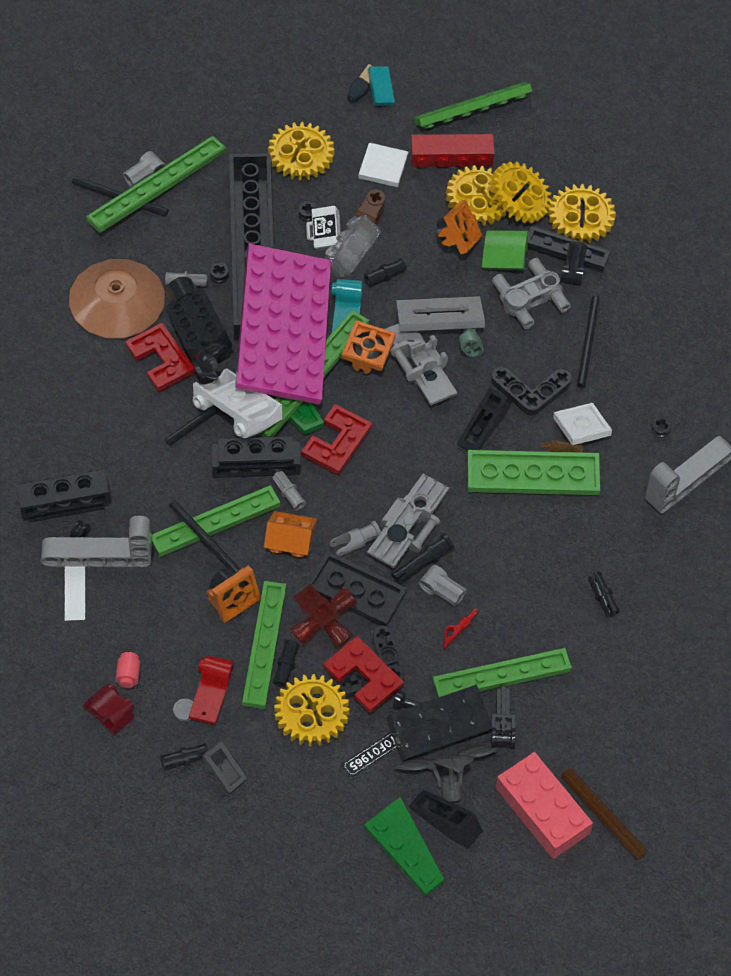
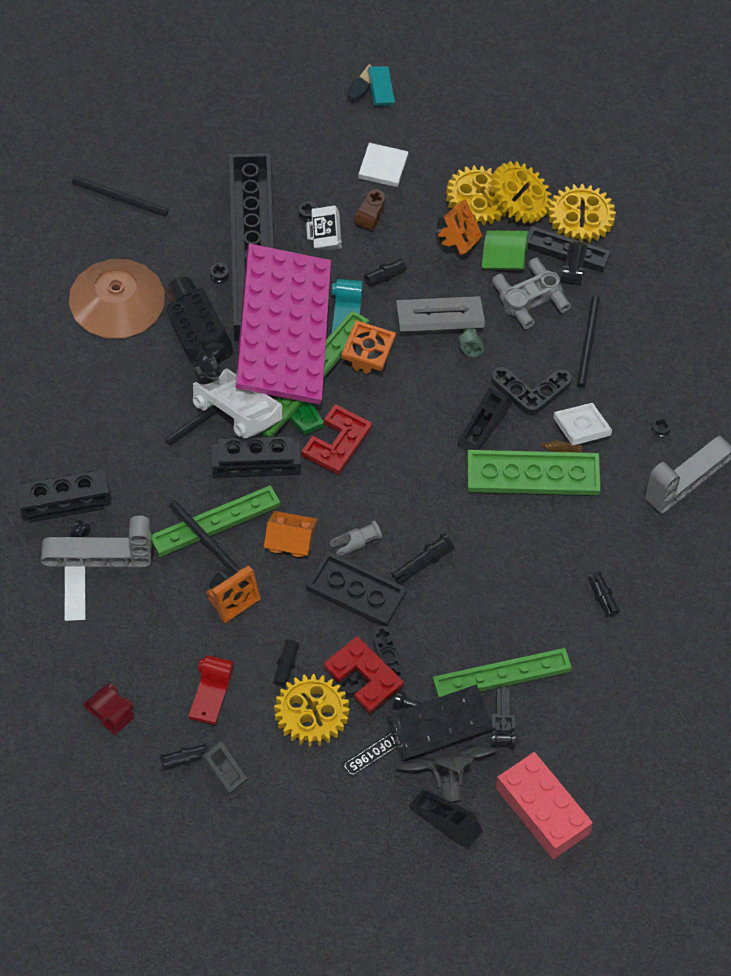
(128, 670): coral brick -> none
(147, 165): light grey piece -> none
(155, 184): bright green tile -> none
(175, 363): red plate -> none
(182, 709): light grey piece -> none
(198, 279): light grey axle -> none
(264, 645): bright green plate -> none
(289, 490): light grey axle -> none
(305, 146): yellow gear -> none
(323, 615): clear red brick -> none
(352, 245): clear brick -> none
(402, 516): light grey piece -> none
(404, 845): green wing -> none
(428, 364): light grey piece -> none
(437, 582): light grey piece -> none
(452, 150): red brick -> none
(457, 629): red hand -> none
(465, 107): bright green plate -> none
(604, 814): reddish brown axle -> none

